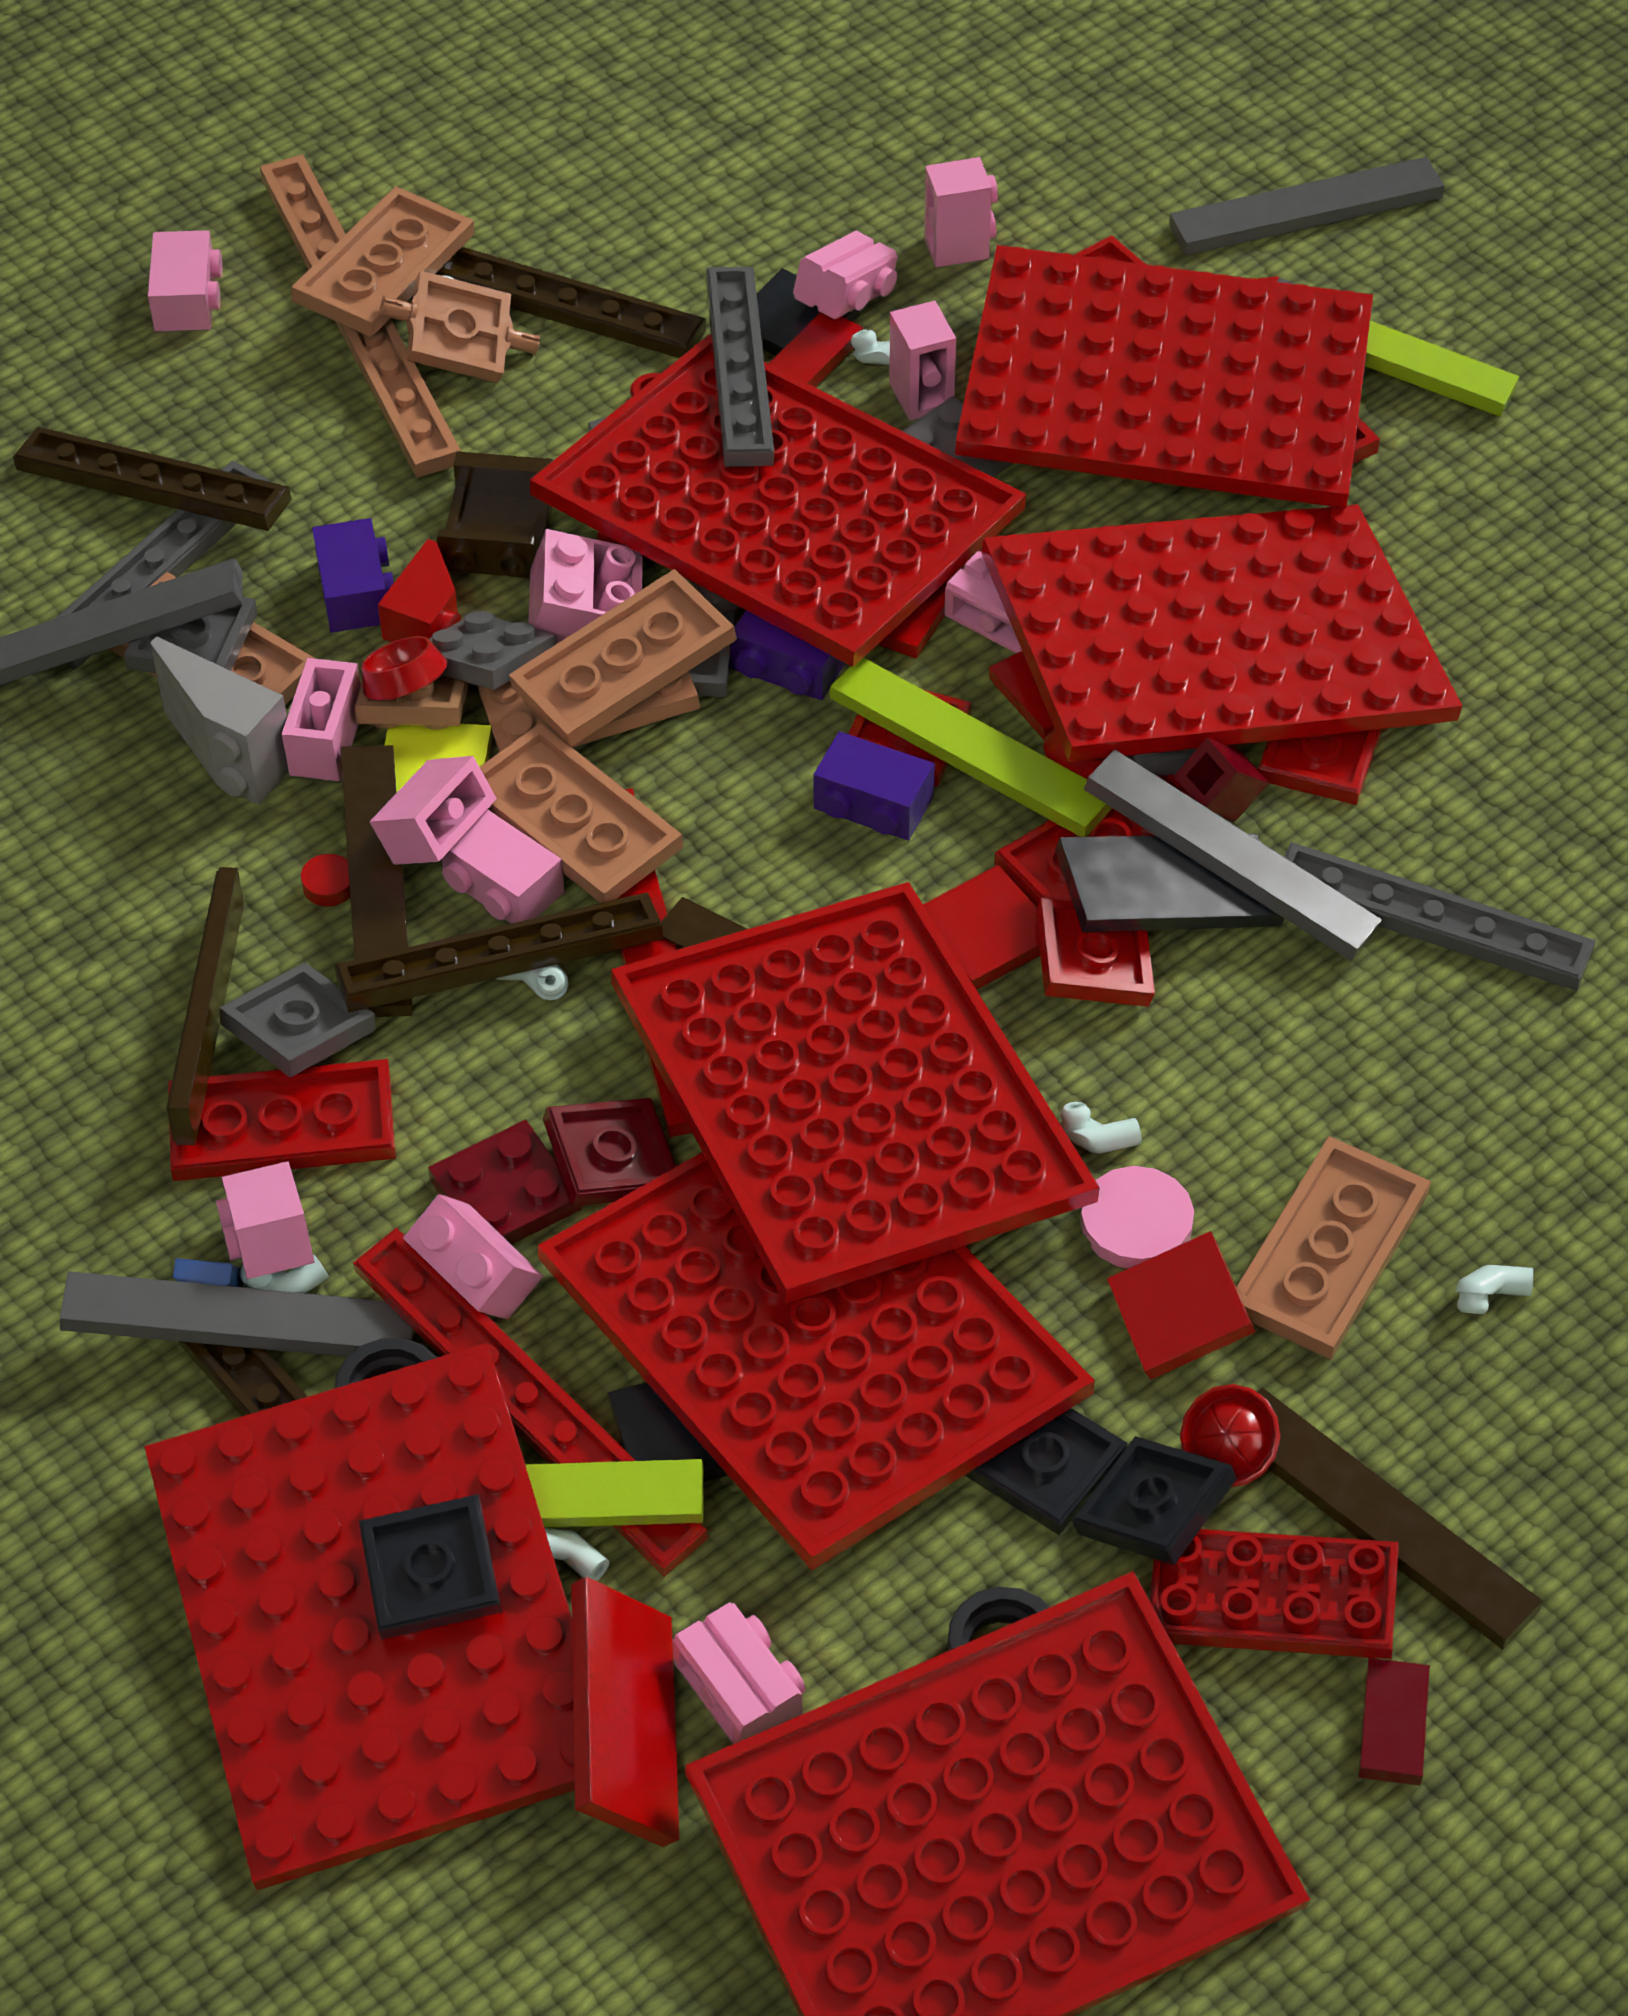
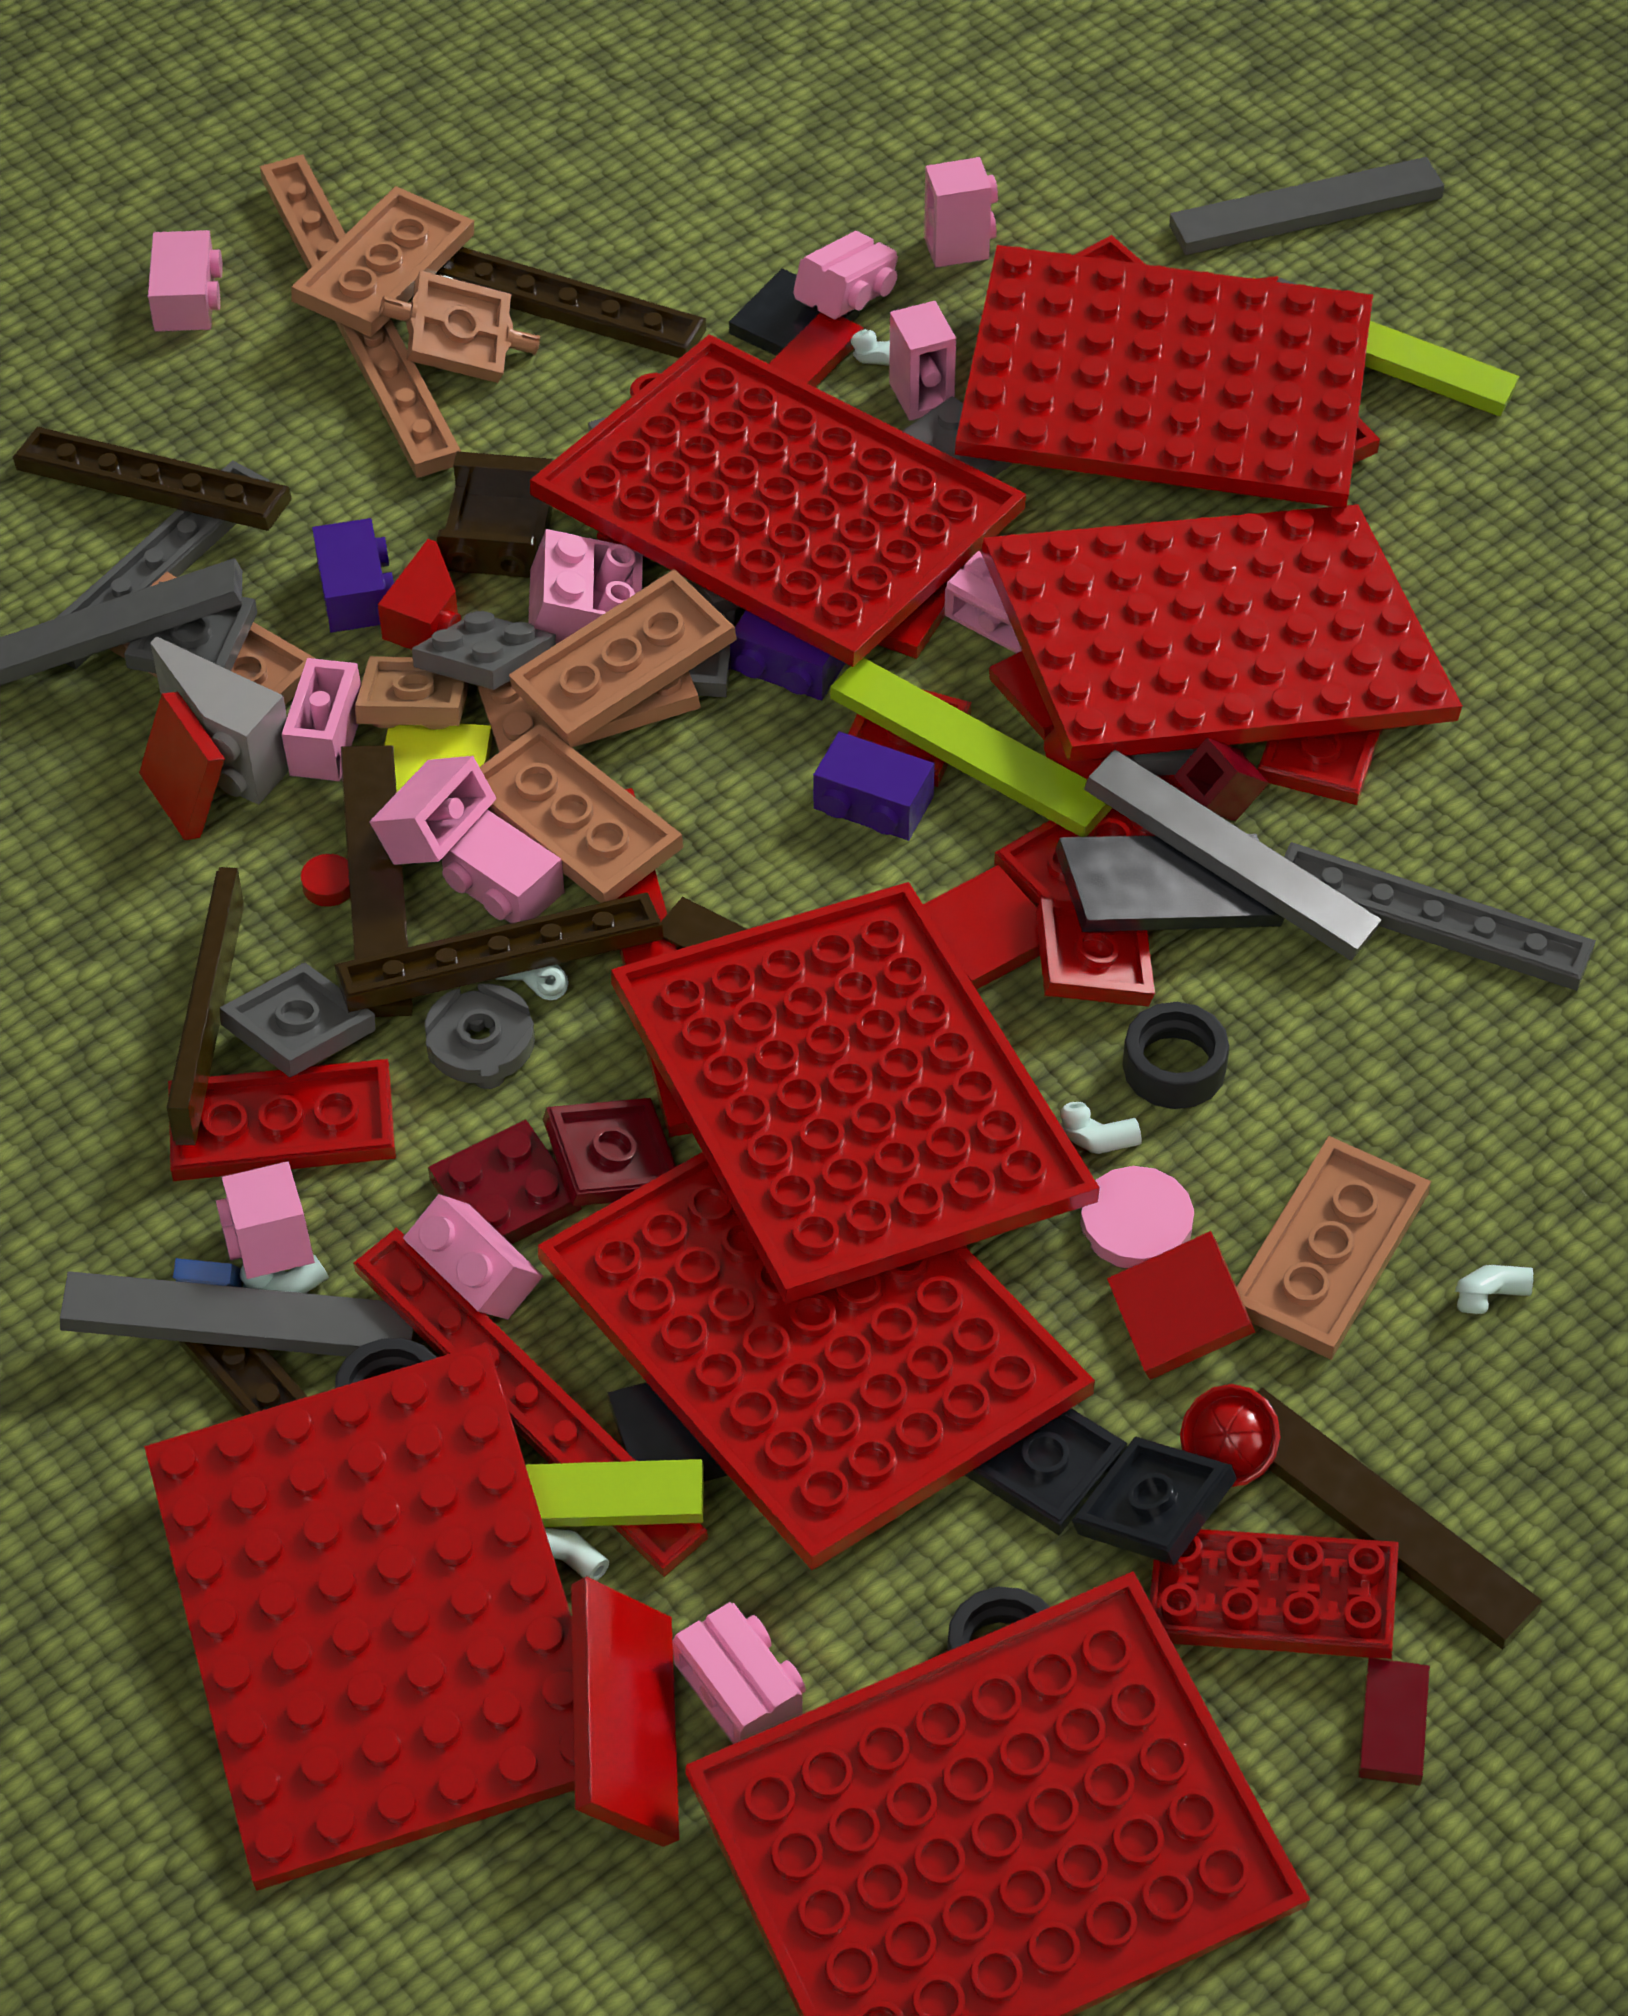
(181, 765): none -> red tile
(401, 668): red hat -> none
(430, 1566): black tile -> none
(487, 1059): none -> dark grey plate
(739, 367): dark grey tile -> none
(1180, 1022): none -> black tyre

